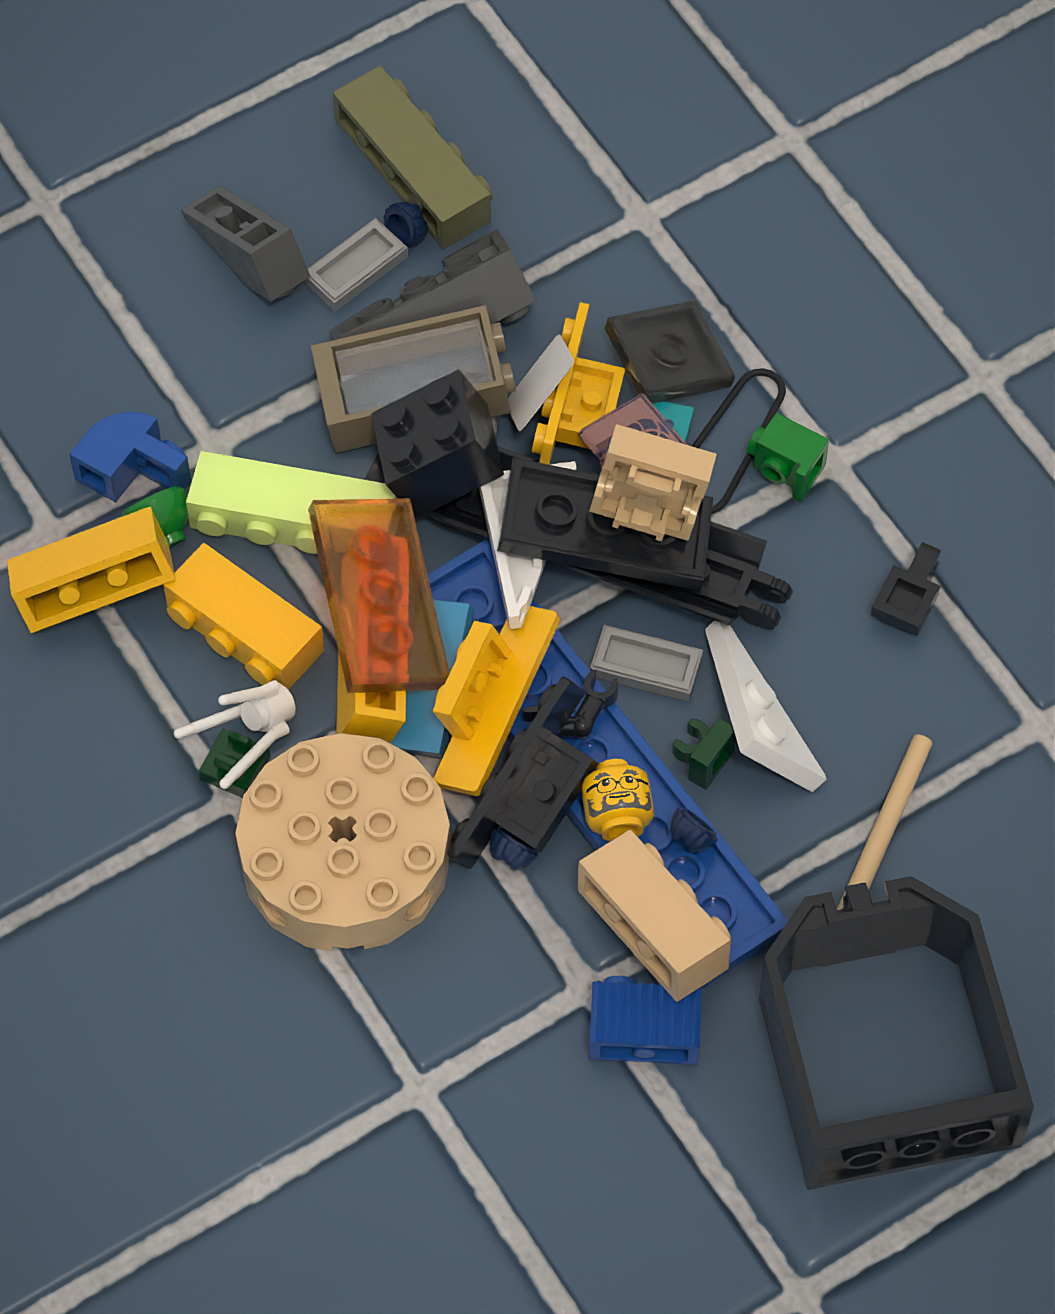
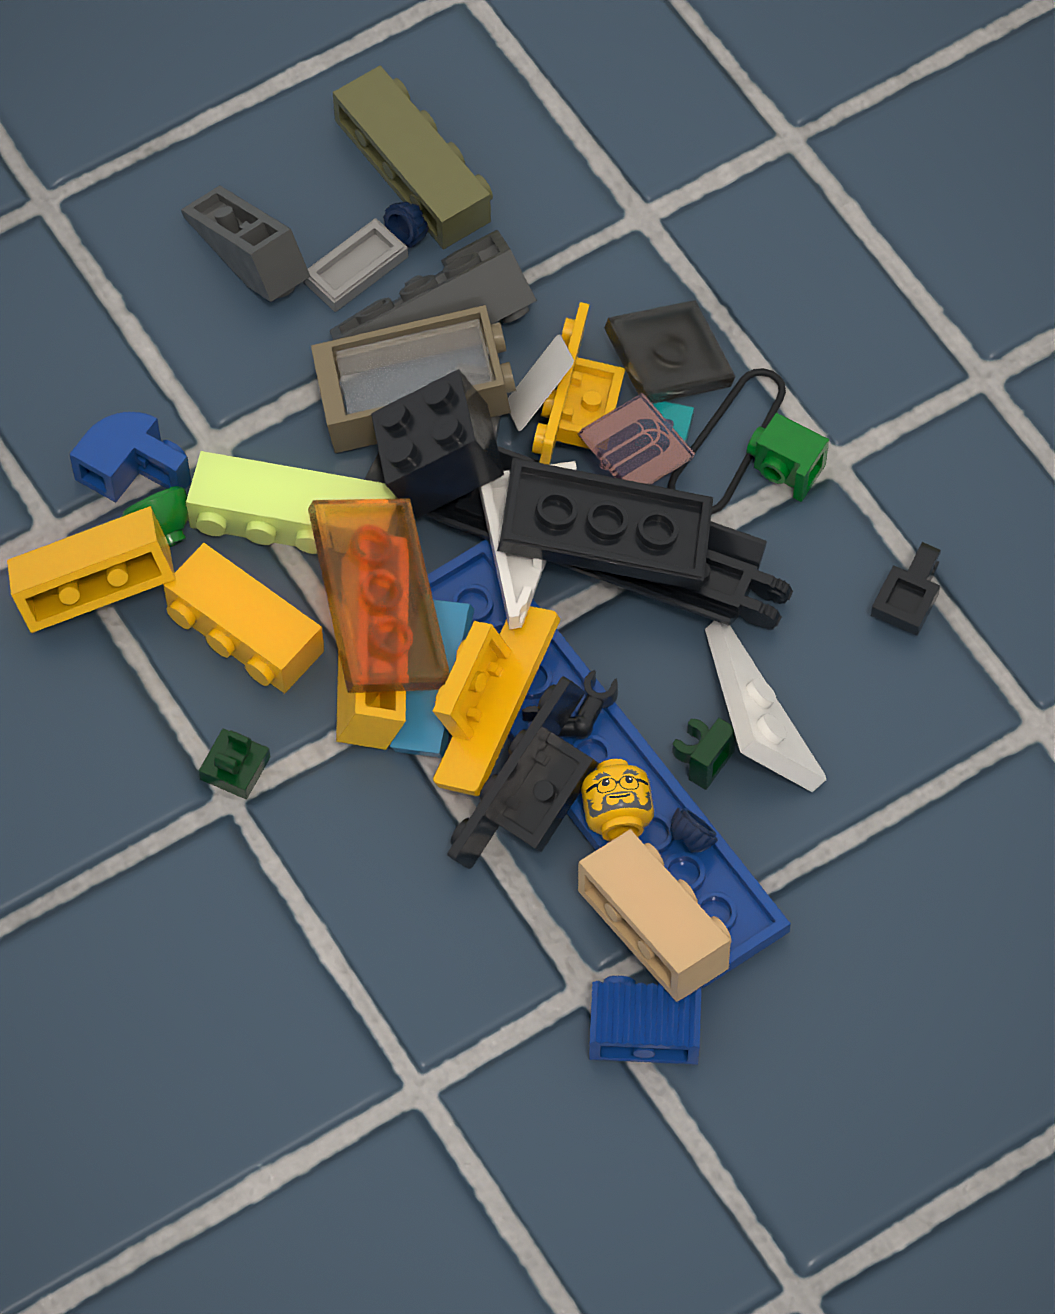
(263, 710): white plant -> none
(344, 842): tan brick -> none
(511, 849): dark blue piece -> none
(647, 663): light grey tile -> none
(652, 483): tan brick -> none
(890, 812): tan bar -> none
(917, 1136): black container -> none

